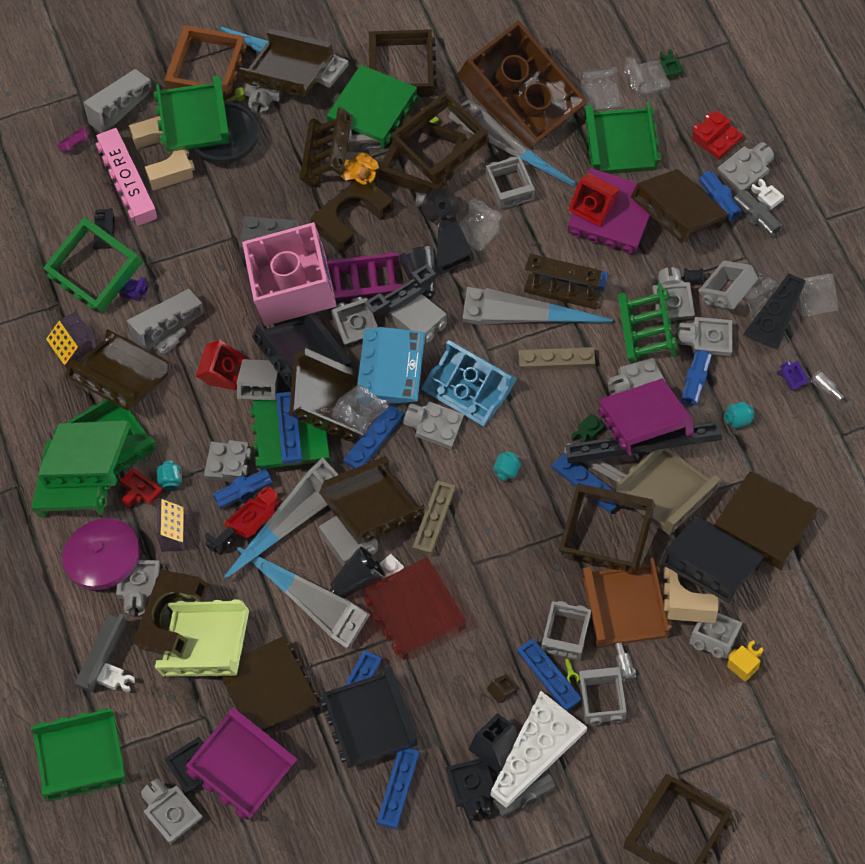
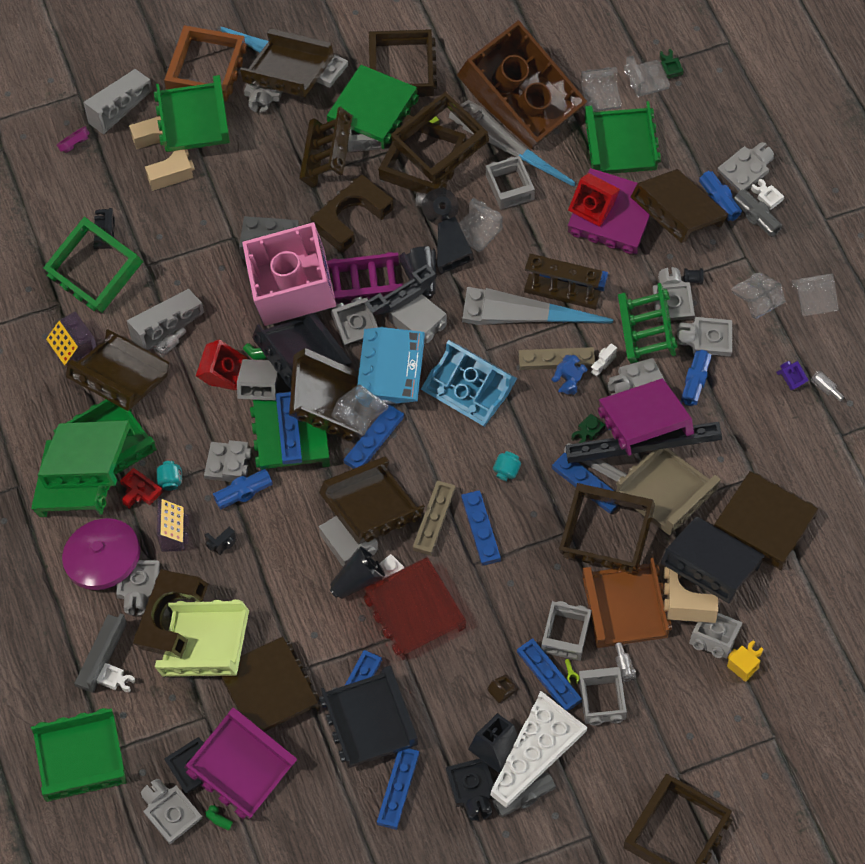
(126, 177): bright pink brick -> none
(134, 289): dark purple bracket -> none
(213, 816): none -> green arm
(239, 95): lime hand -> none
(243, 137): black dish -> none
(254, 513): red plate -> none
(255, 354): none -> green arm
(294, 510): light grey plate -> none
(333, 613): light grey plate -> none
(360, 168): light orange plate -> none
(434, 423): light grey plate -> none
(480, 528): none -> blue plate
(570, 373): none -> blue animal
(606, 356): none -> white plate
(716, 134): red plate -> none
(739, 415): teal head -> none
(744, 279): light grey window -> none
(775, 315): black wing -> none

